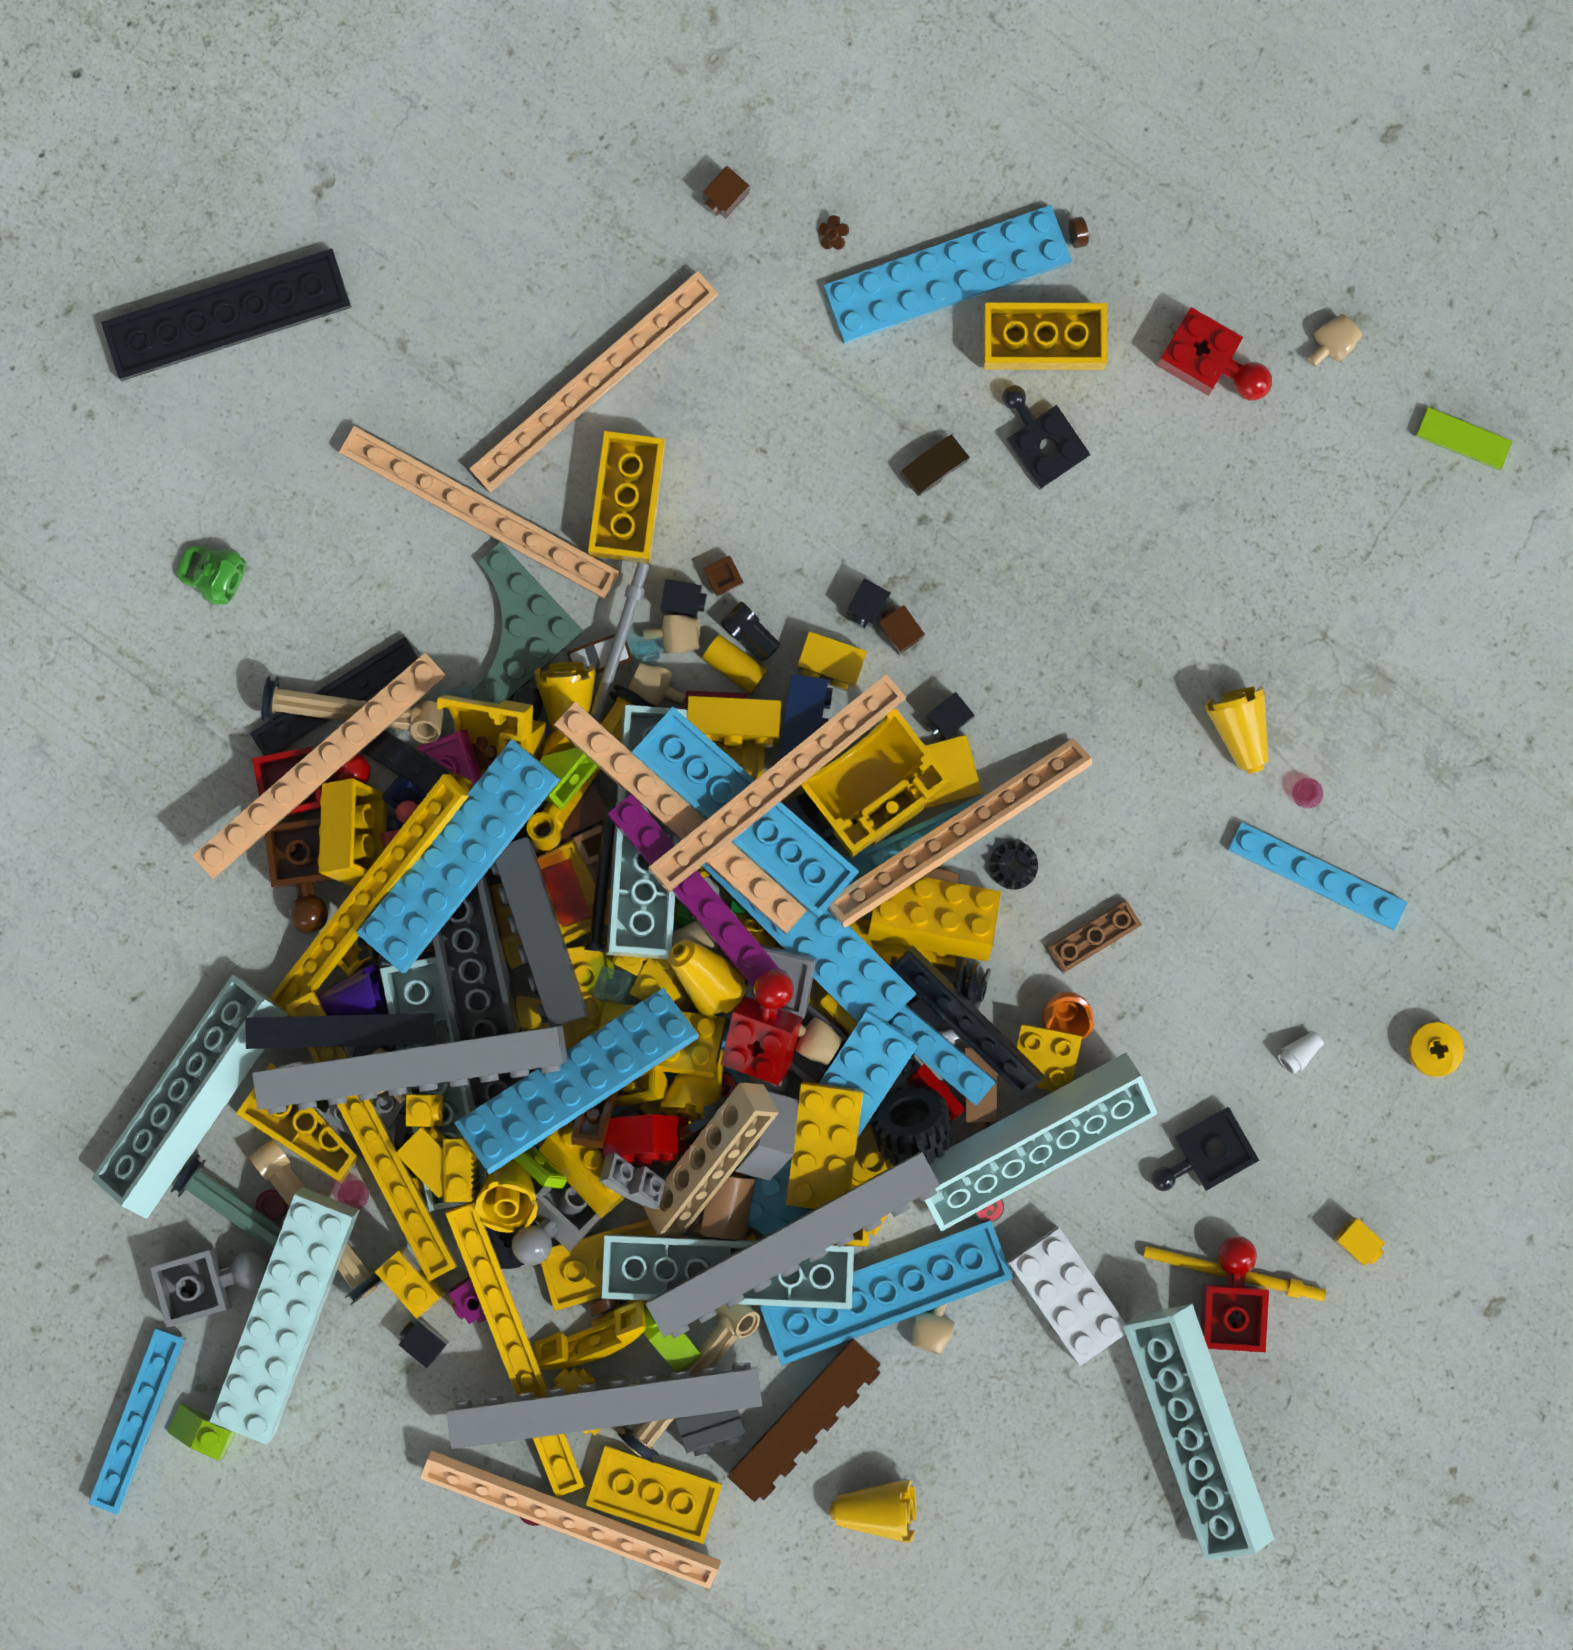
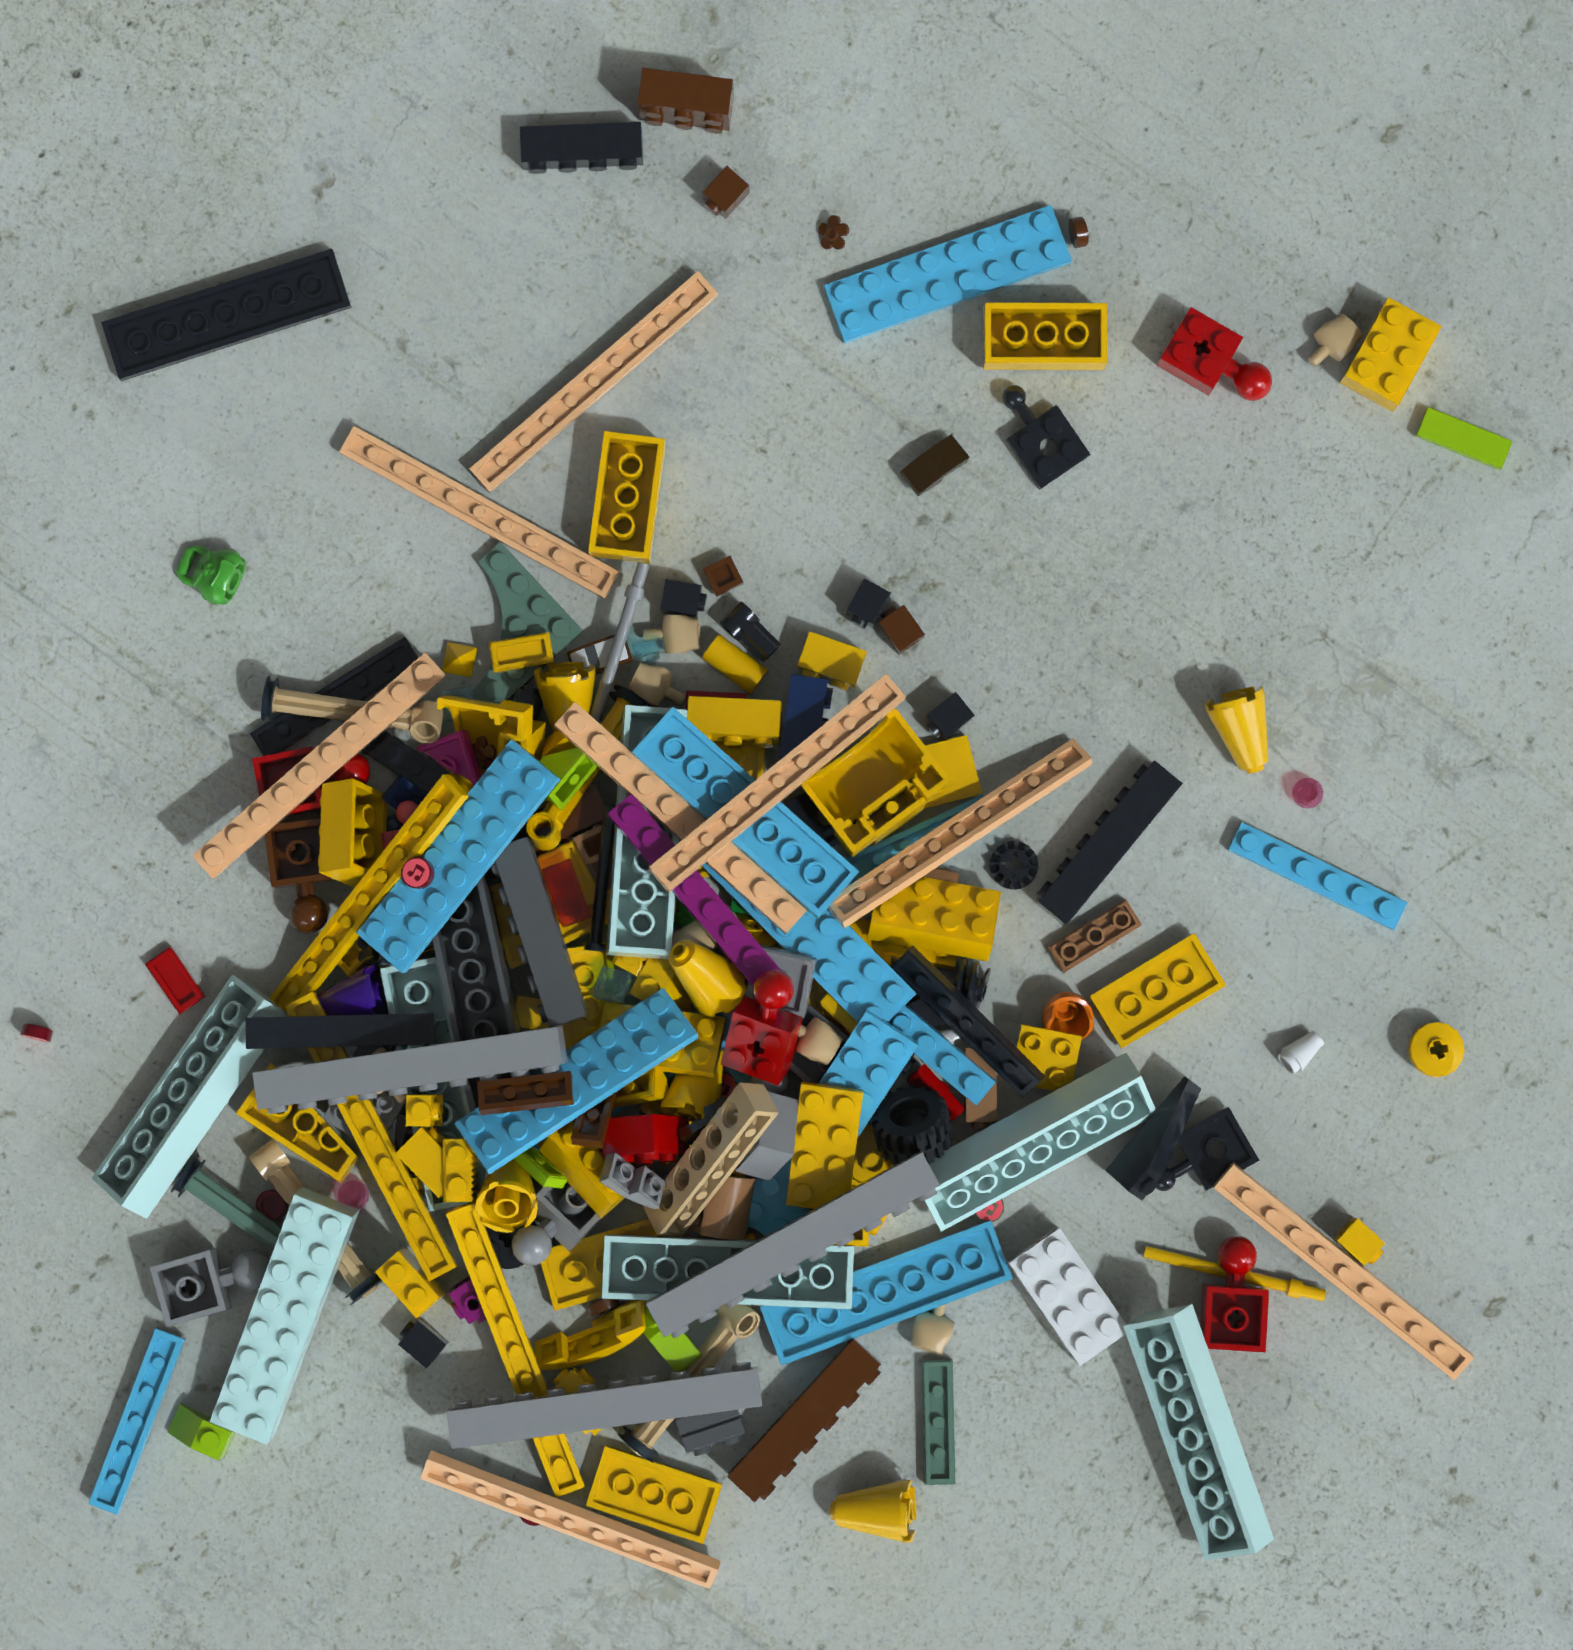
(36, 1032): none -> dark red tile
(175, 980): none -> red tile
(417, 873): none -> tile
(459, 659): none -> yellow slope
(521, 652): none -> yellow tile
(525, 1093): none -> reddish brown plate
(581, 147): none -> black brick
(685, 100): none -> reddish brown brick
(938, 1422): none -> sand green tile
(1109, 842): none -> black brick
(1149, 1151): none -> black slope
(1157, 990): none -> yellow plate
(1343, 1271): none -> light nougat plate
(1390, 354): none -> yellow brick

